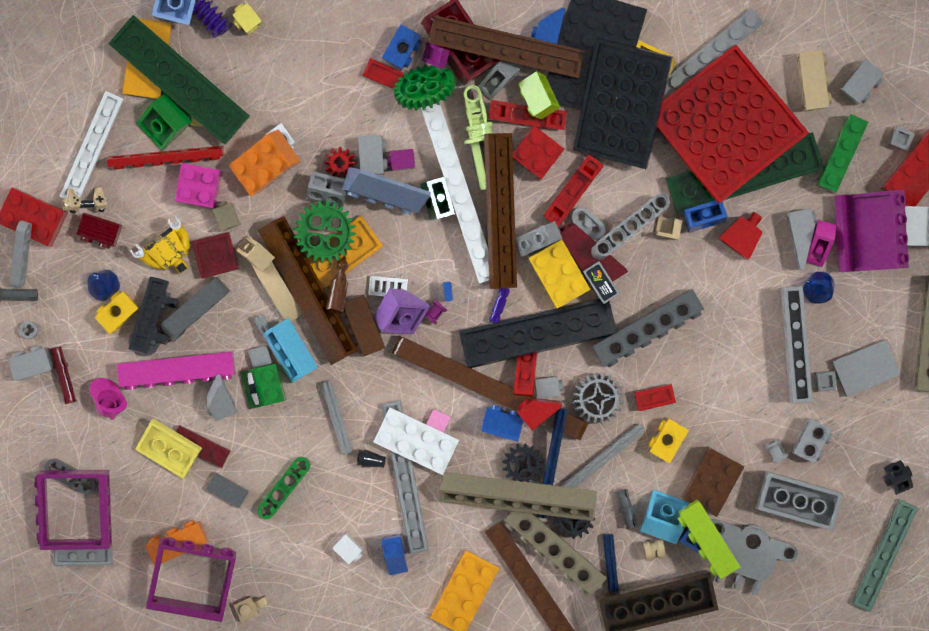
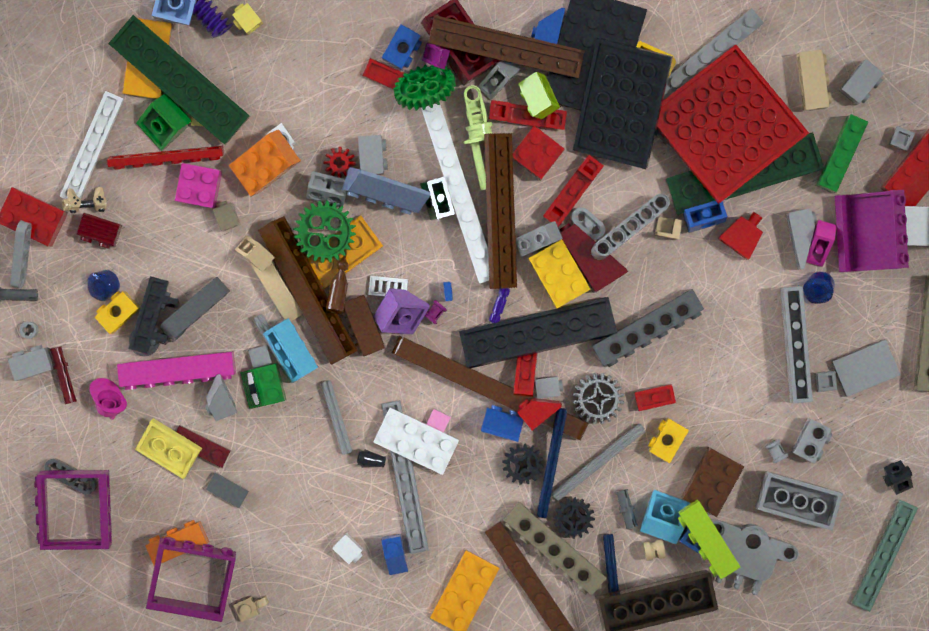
(83, 557): light grey tile -> none
(167, 249): yellow torso -> none
(215, 255): dark red plate -> none
(282, 486): green beam -> none
(401, 160): magenta brick -> none
(518, 496): dark tan brick -> none
(601, 282): tile -> none

